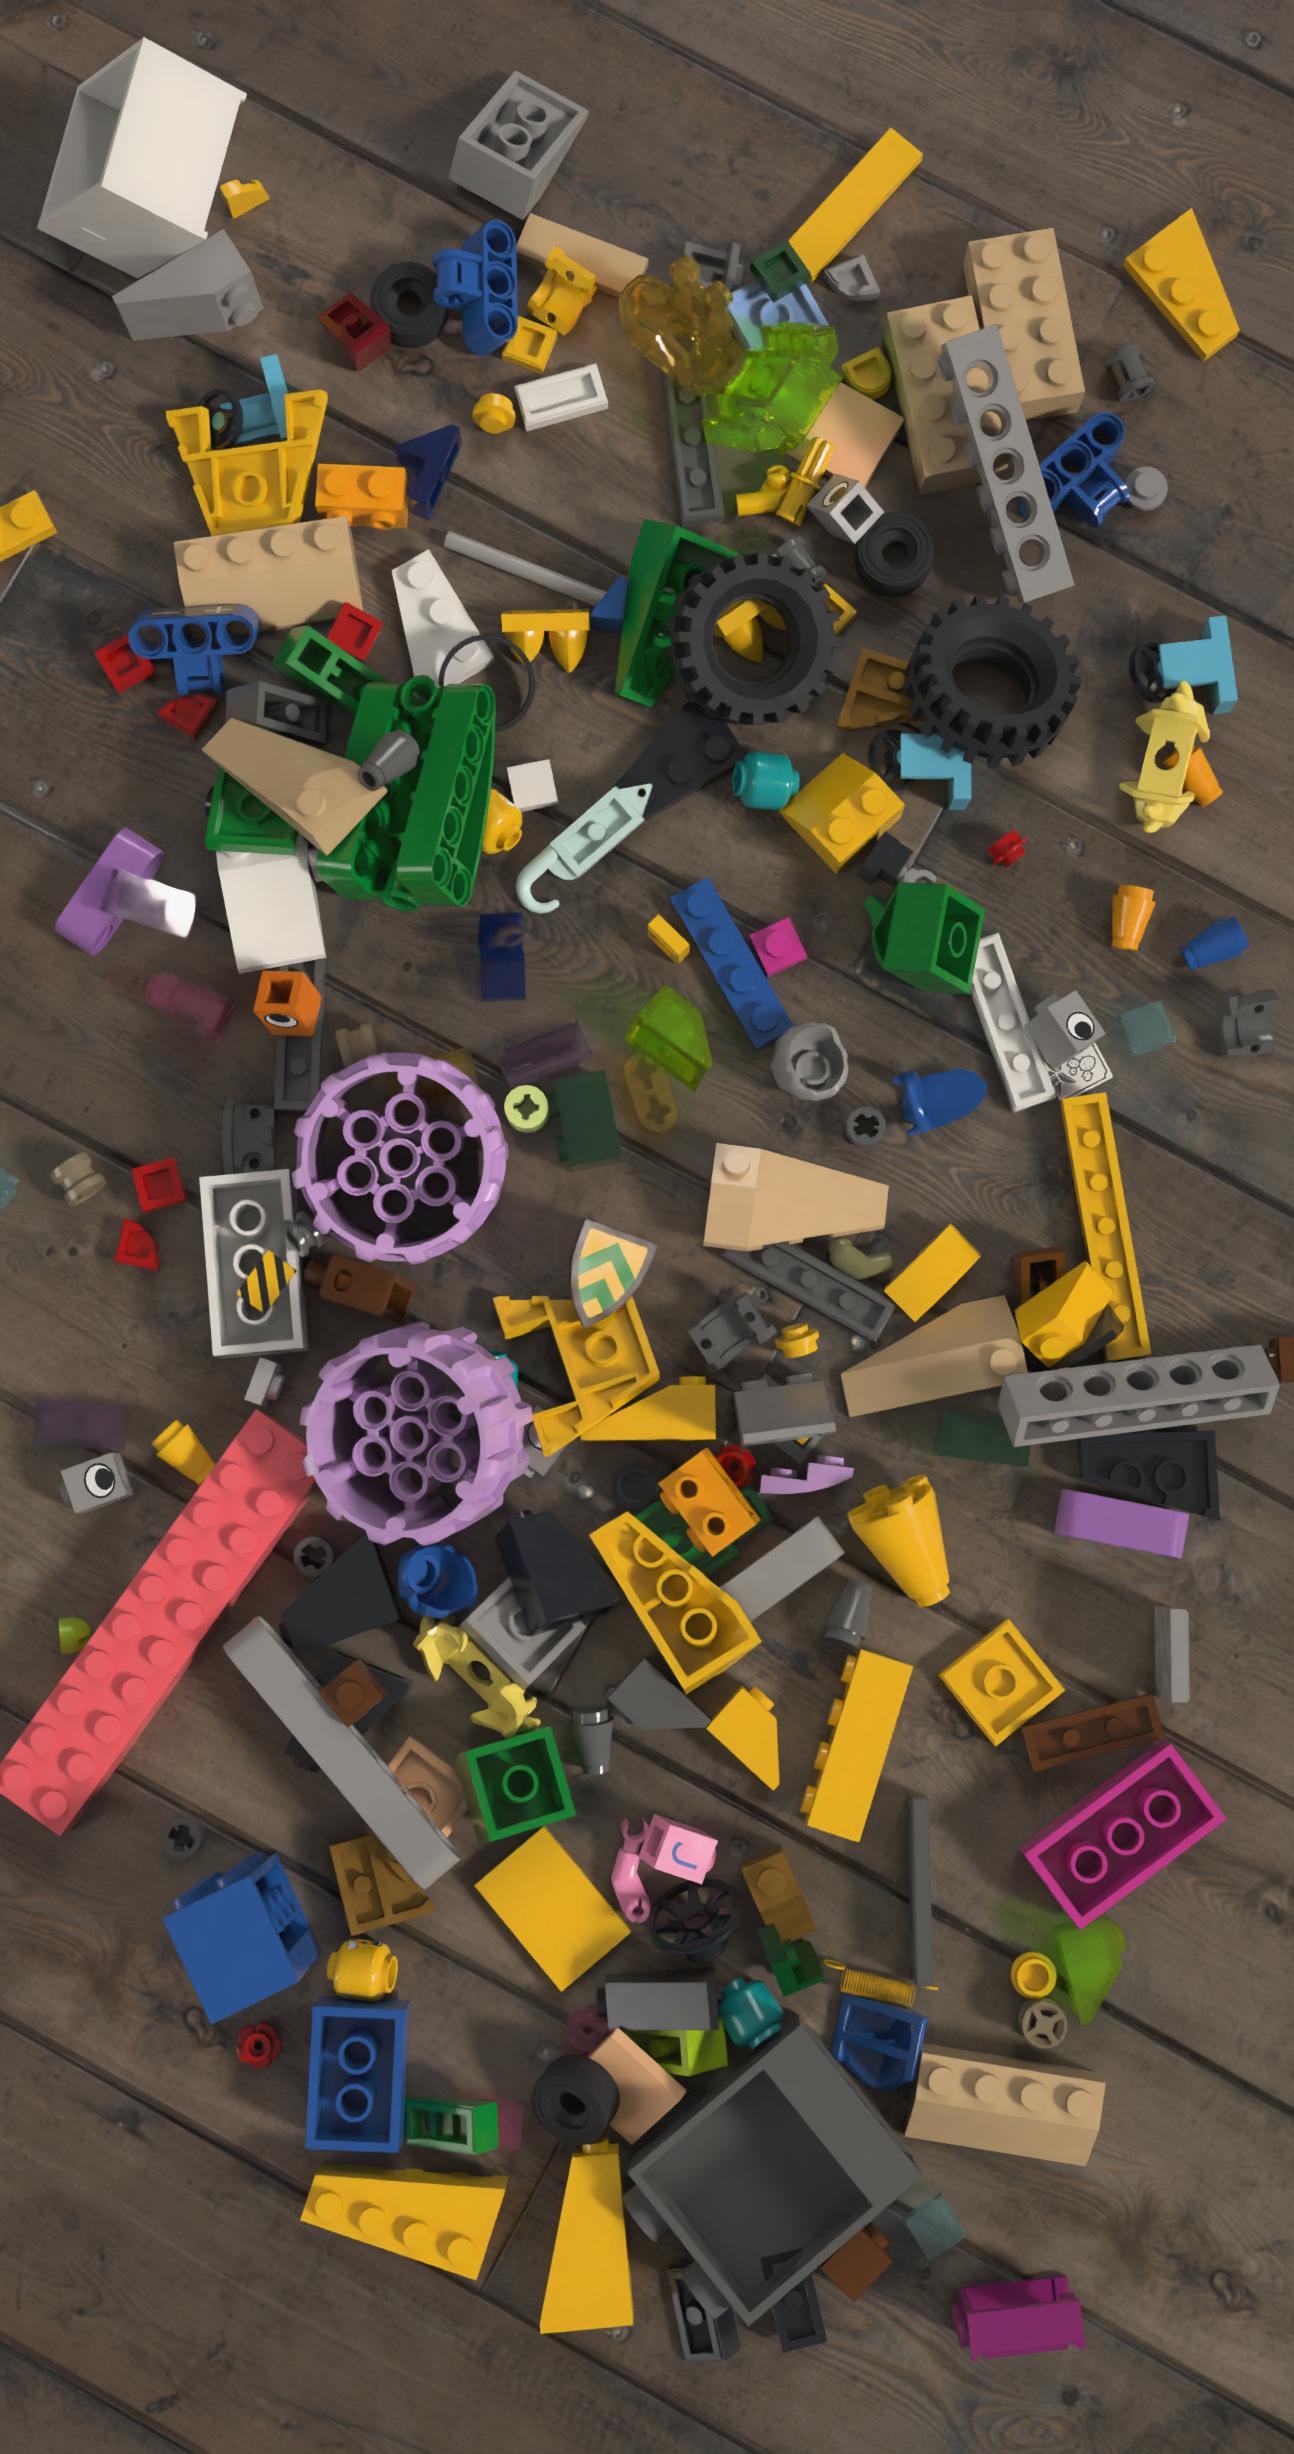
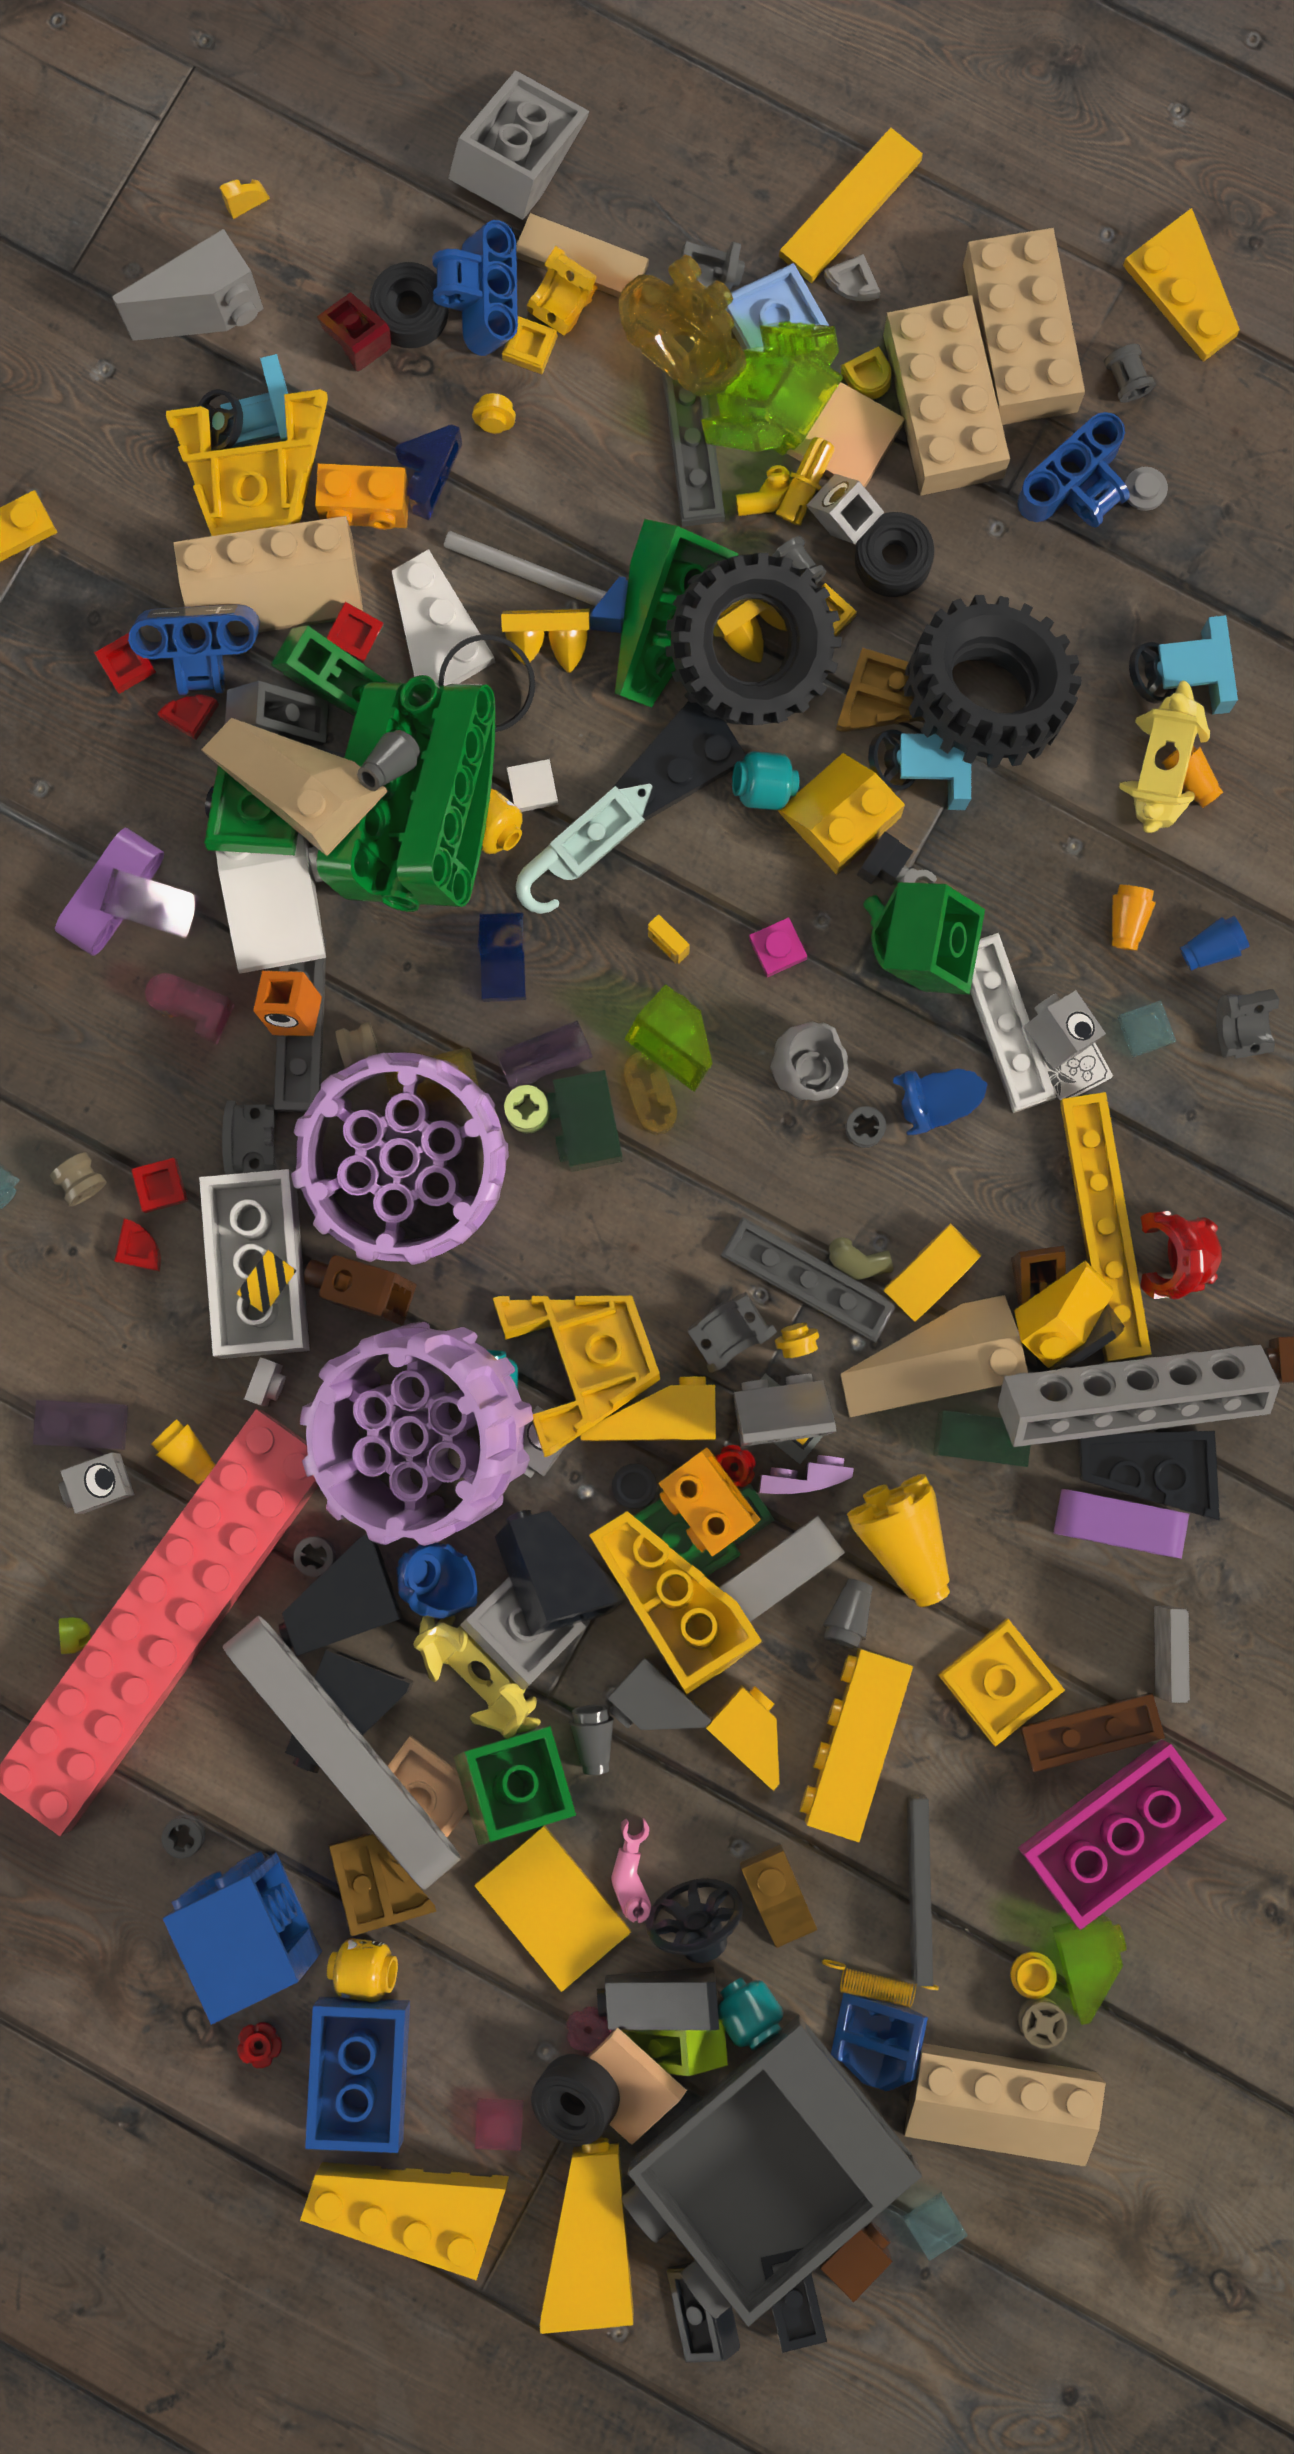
(140, 159): white piece -> none
(302, 1234): dark grey bush -> none
(353, 1692): reddish brown brick -> none
(478, 2124): green slope -> none
(561, 397): white tile -> none
(605, 1270): shield -> none
(678, 1849): bright pink brick -> none
(731, 963): blue plate -> none
(777, 1199): tan wedge -> none
(780, 271): dark green plate -> none
(792, 1965): dark green bracket -> none
(986, 351): light grey brick -> none
(1007, 849): red plate -> none
(1018, 2318): magenta window -> none
(1192, 1254): none -> red helmet

